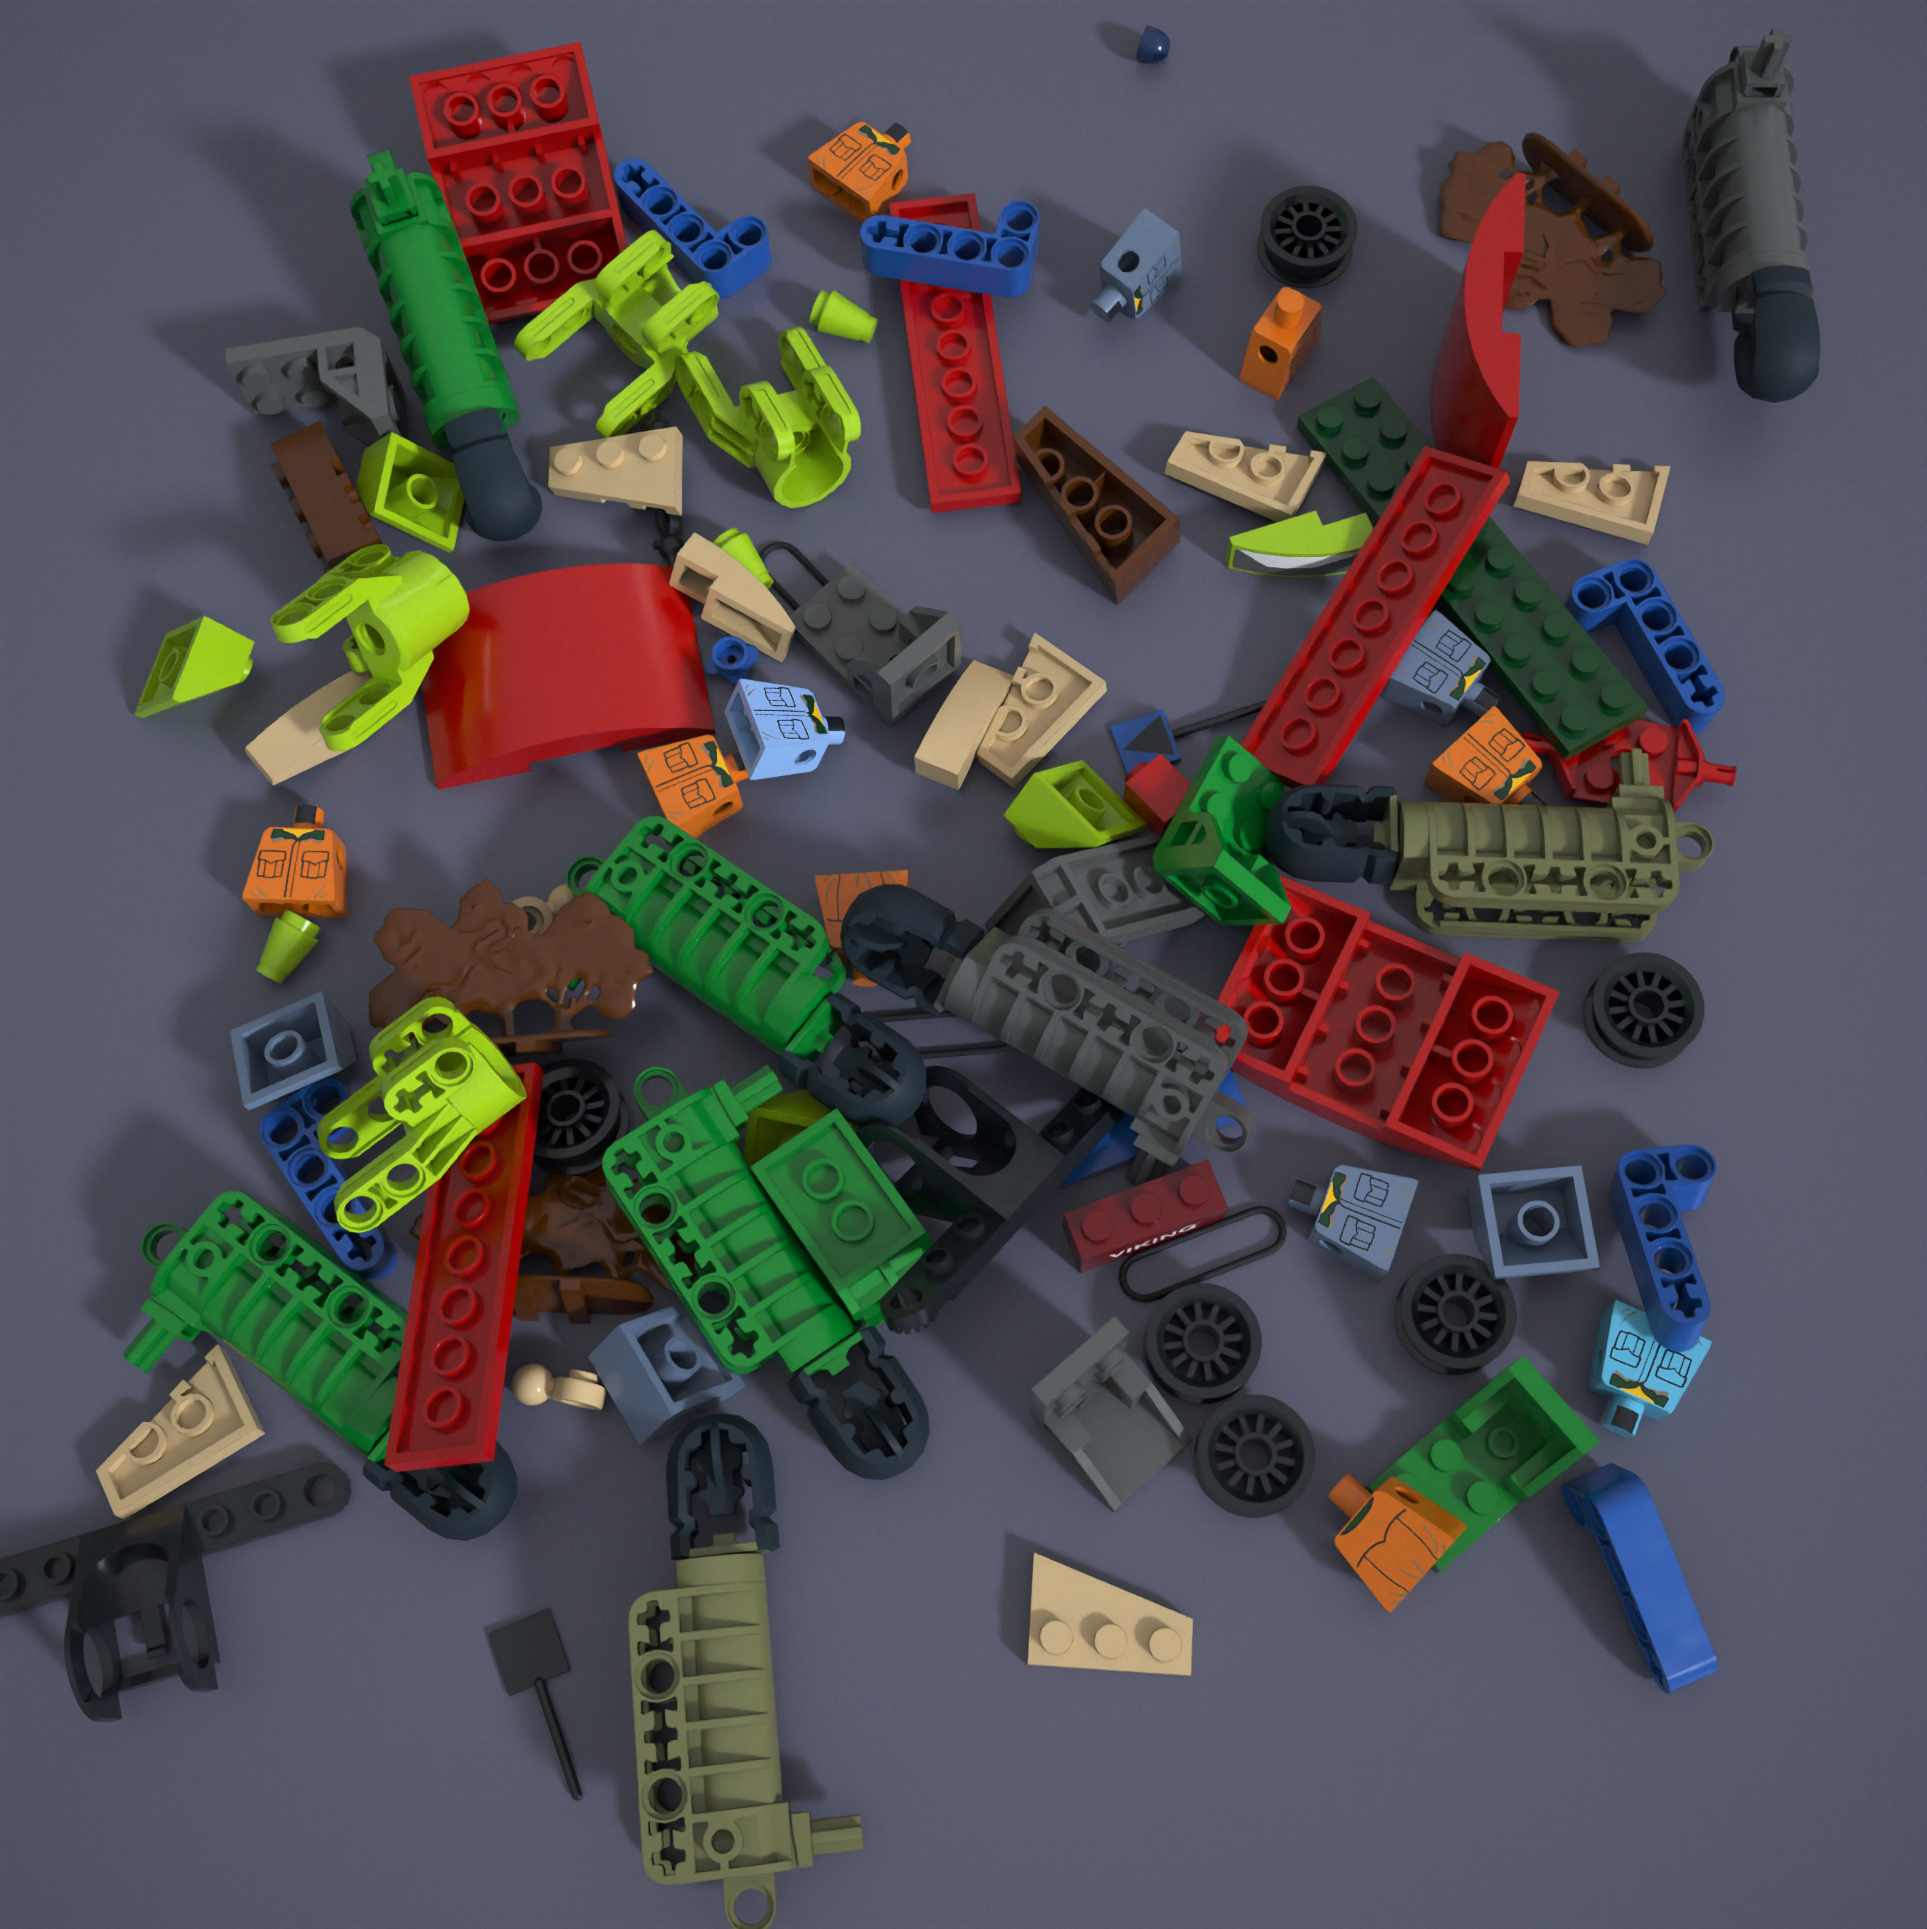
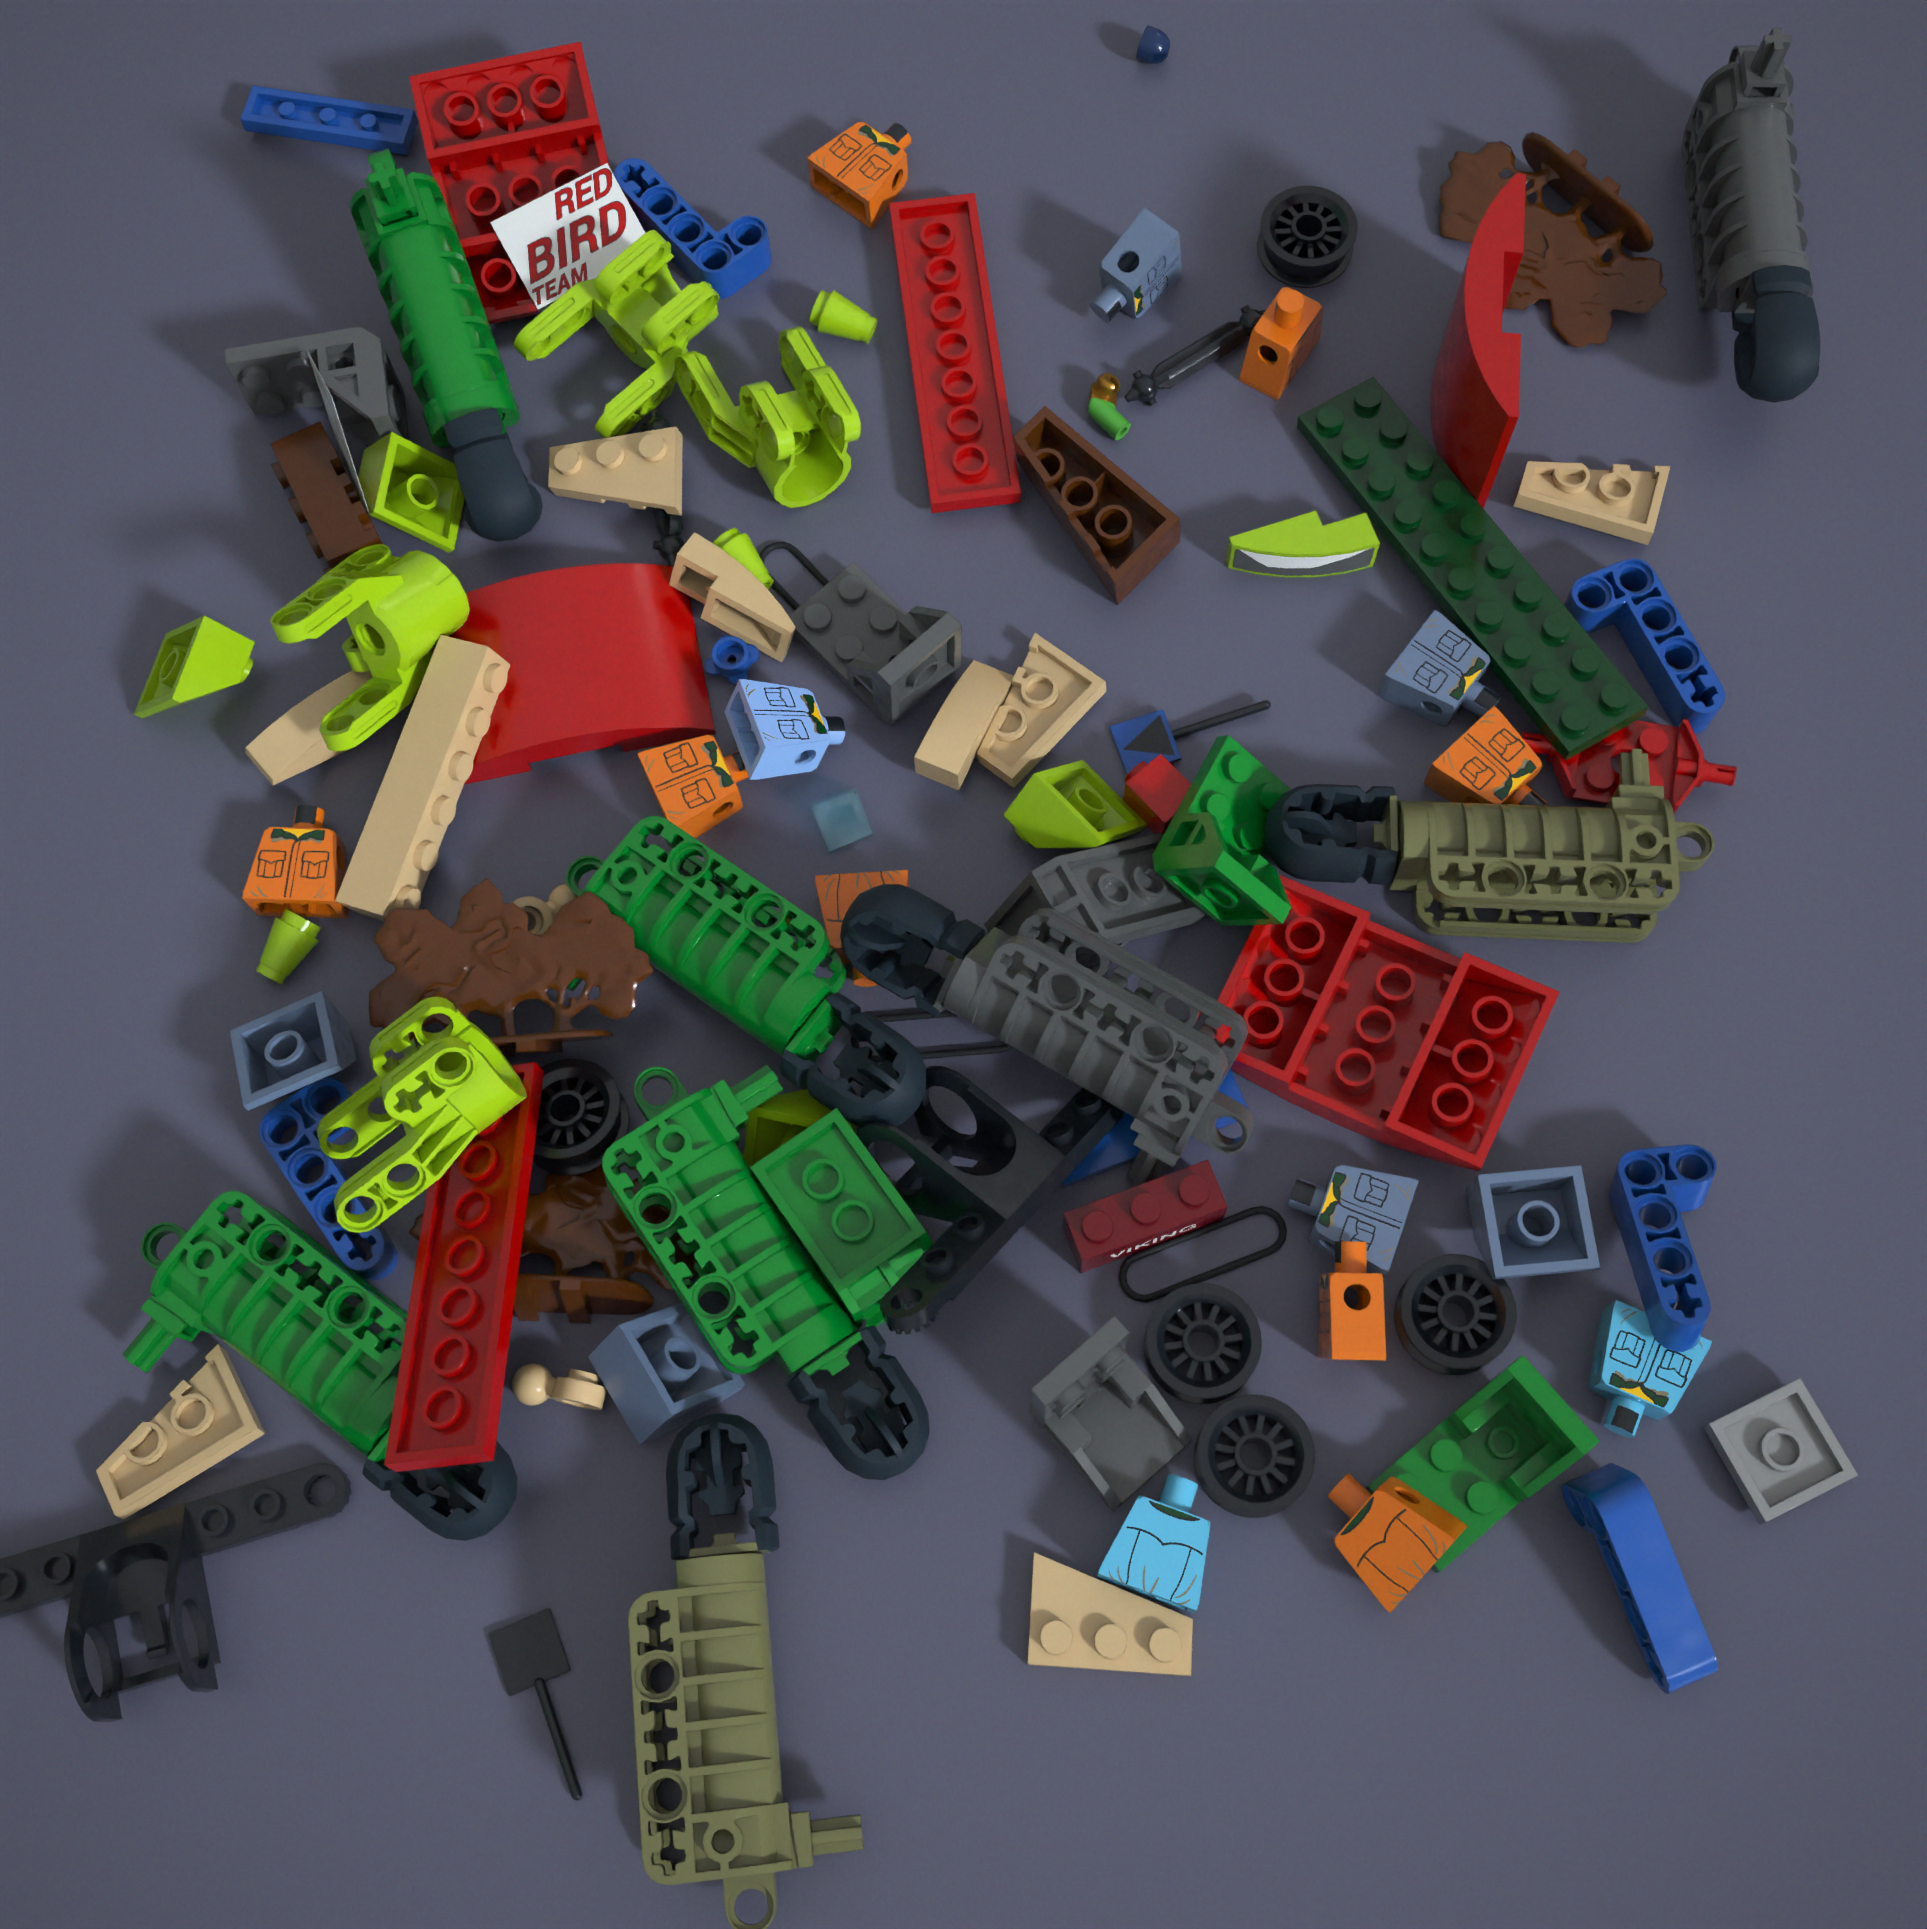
(329, 120): none -> blue plate
(337, 430): none -> white sticker
(424, 779): none -> tan brick
(568, 234): none -> white sticker
(840, 818): none -> clear light blue slope
(956, 256): blue beam -> none
(1103, 406): none -> bright green arm
(1161, 1548): none -> medium azure torso
(1193, 357): none -> black wheel
(1250, 477): tan wing -> none
(1355, 1331): none -> orange torso
(1373, 616): red plate -> none
(1661, 972): black wheel -> none
(1780, 1451): none -> light grey plate

